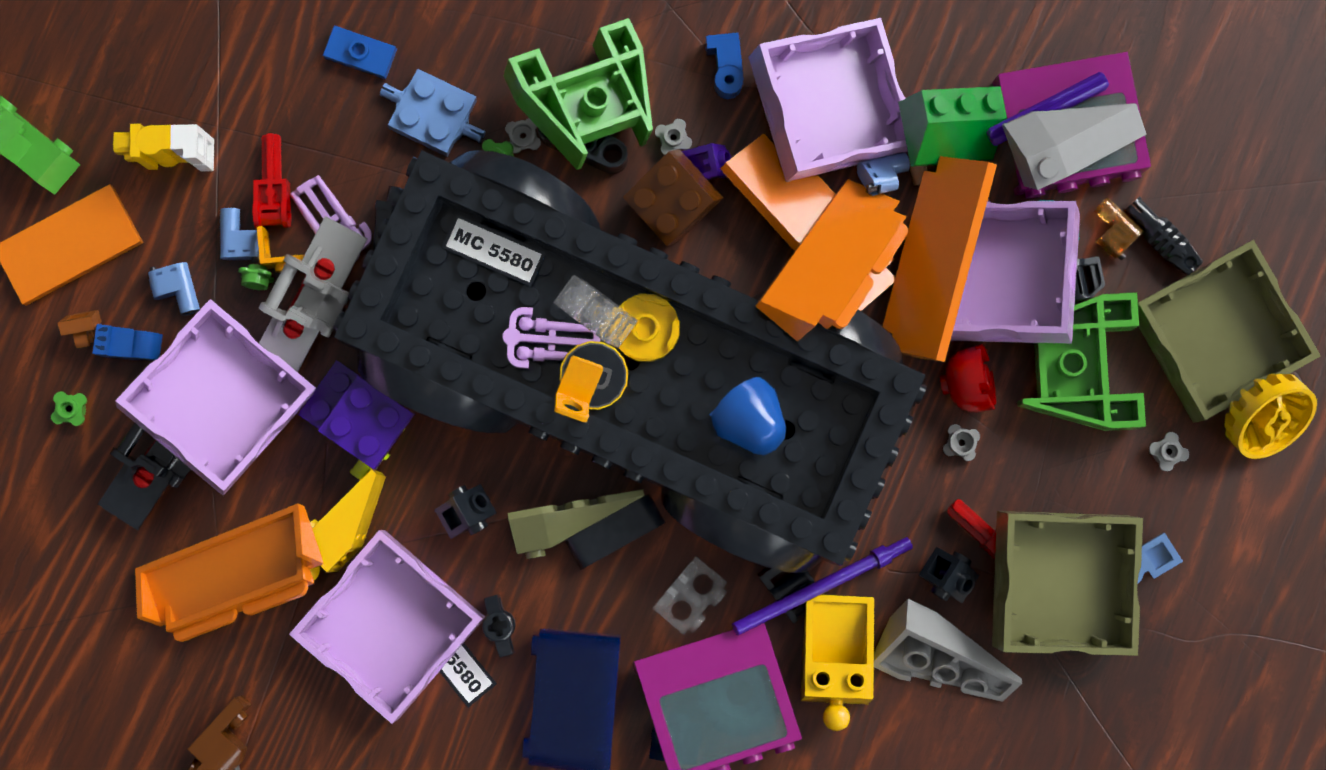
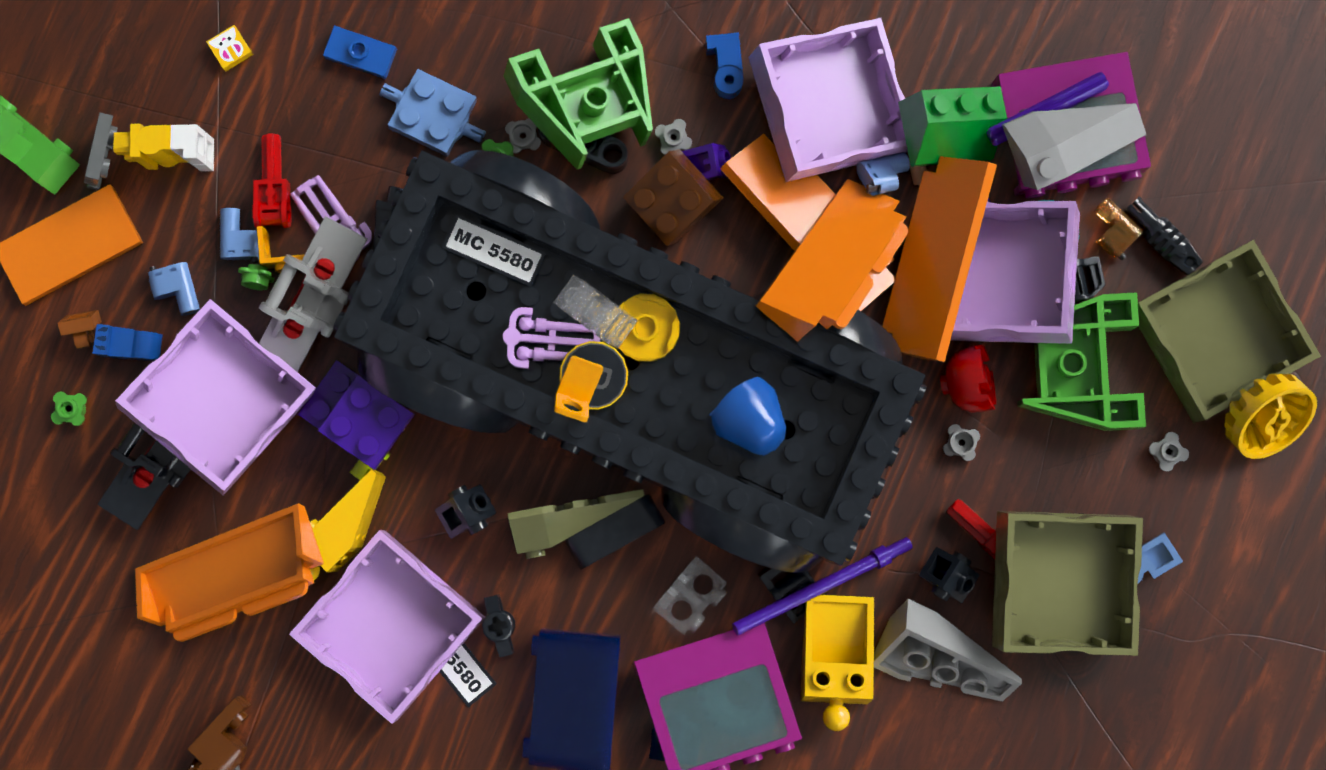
(102, 144): none -> dark grey plate
(229, 48): none -> tile

